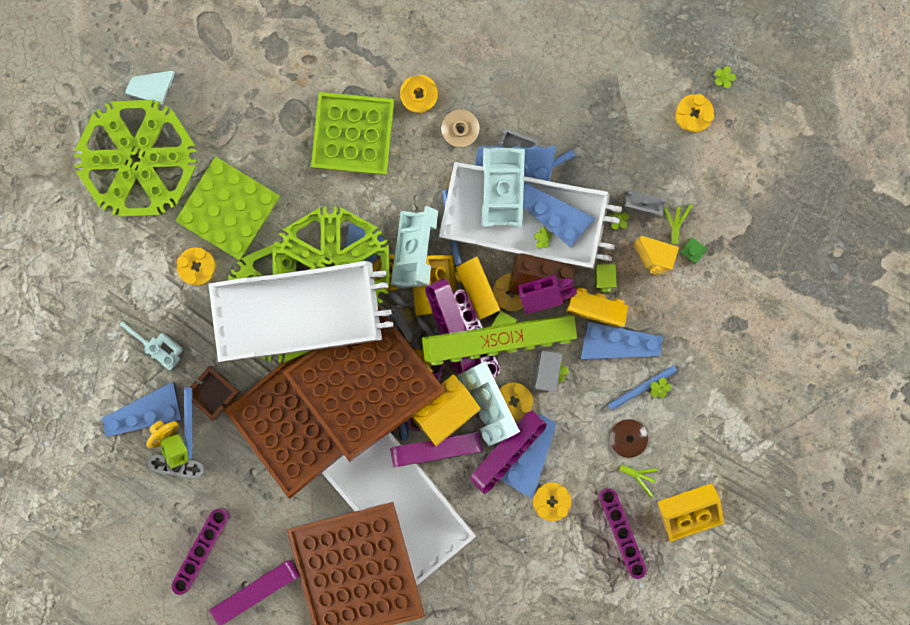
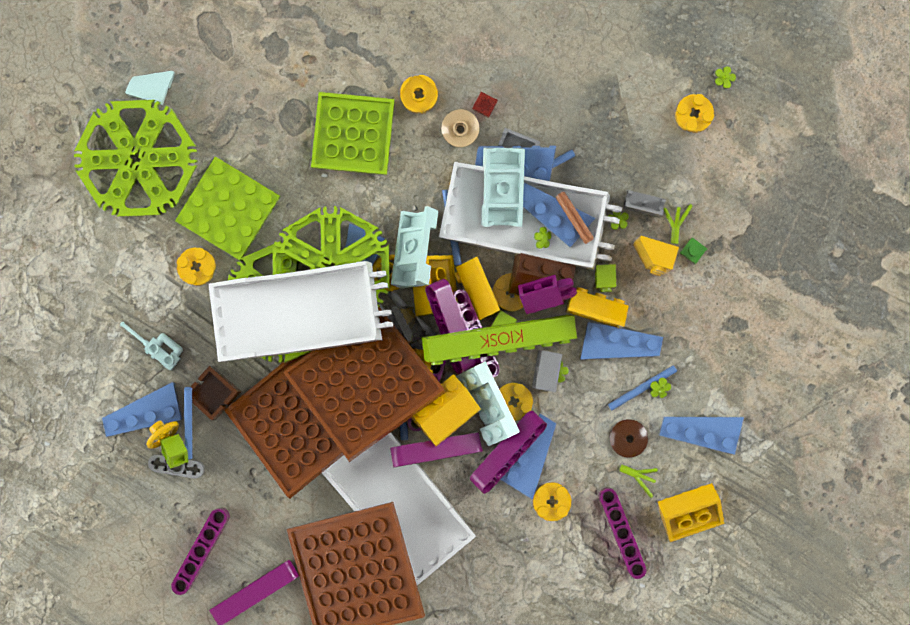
(485, 104): none -> clear red plate
(574, 217): none -> nougat axle
(708, 432): none -> medium blue wing

